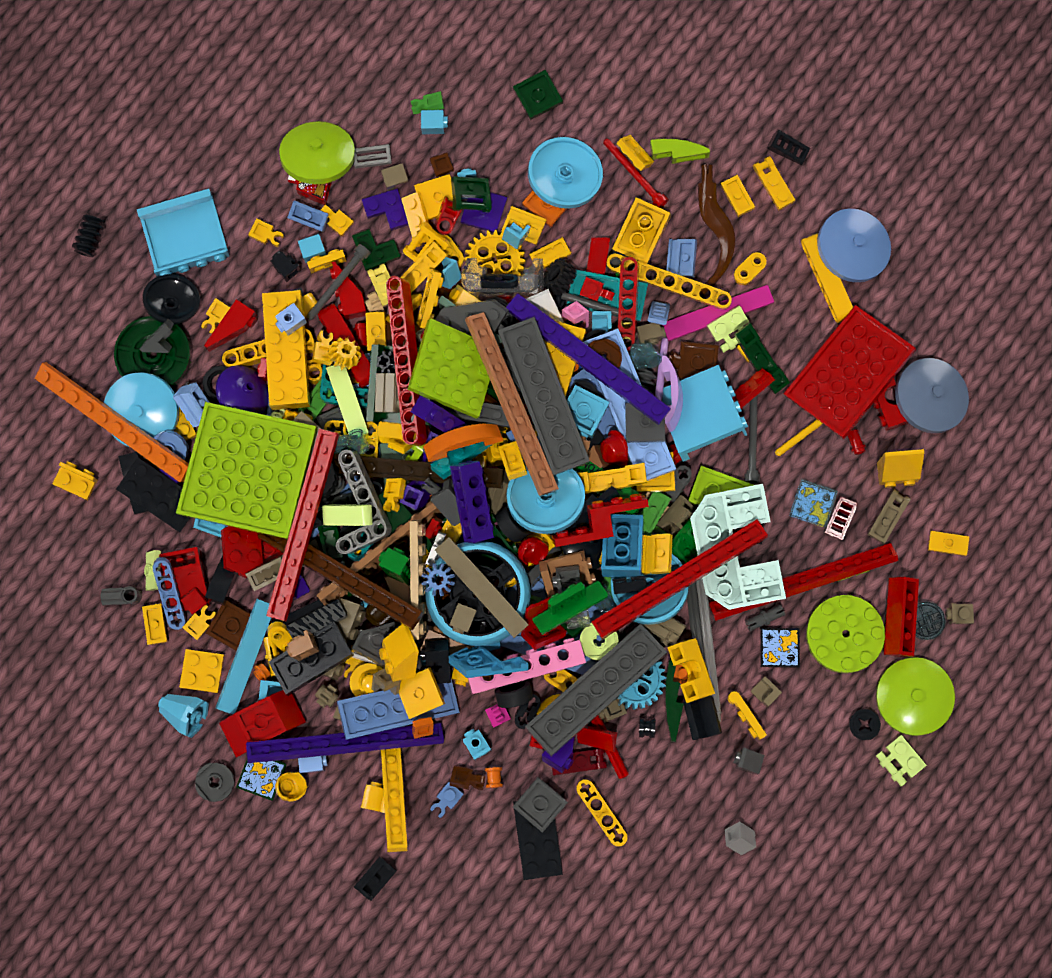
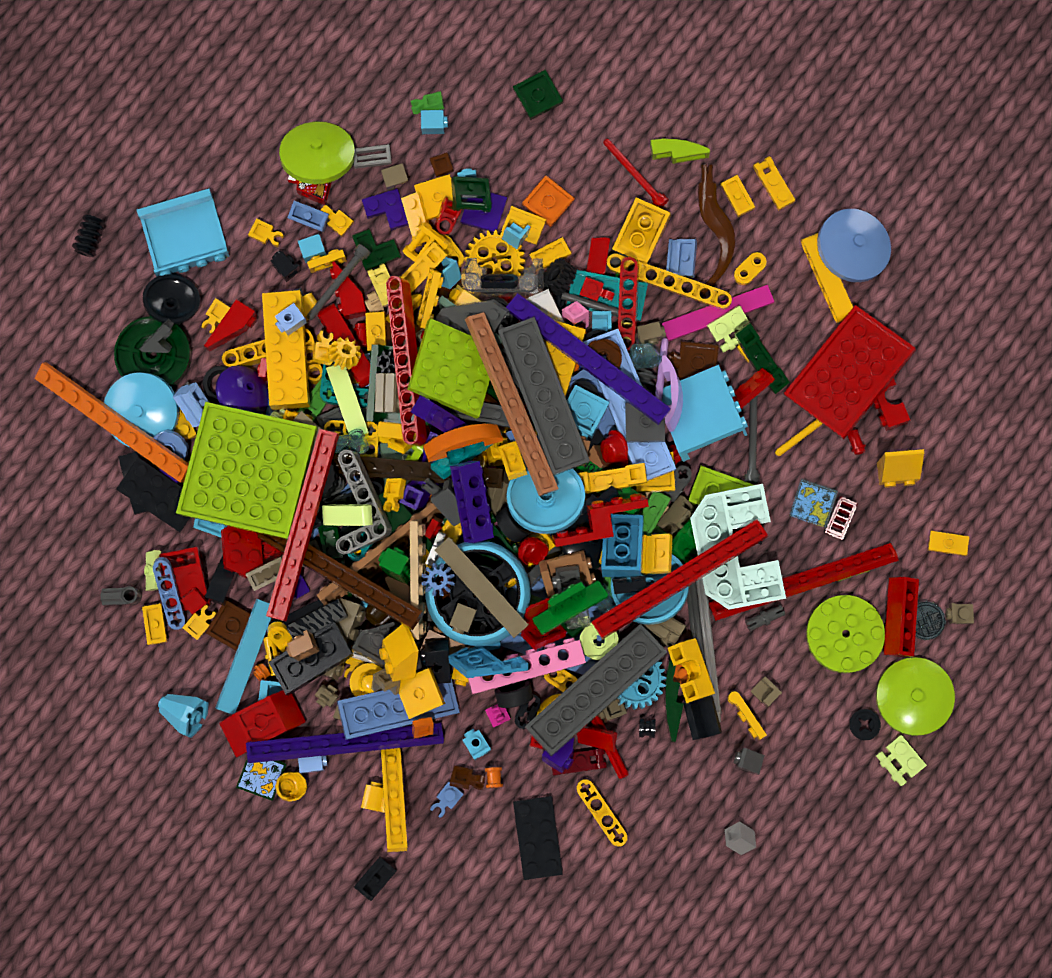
(74, 480): yellow bracket -> none
(202, 671): yellow plate -> none
(216, 771): dark grey plate -> none
(540, 804): dark grey tile -> none
(565, 172): medium azure dish -> none
(635, 152): yellow plate -> none
(658, 313): medium blue slope -> none
(772, 146): black slope -> none
(780, 647): tile -> none
(888, 517): dark tan plate -> none
(931, 395): sand blue dish -> none

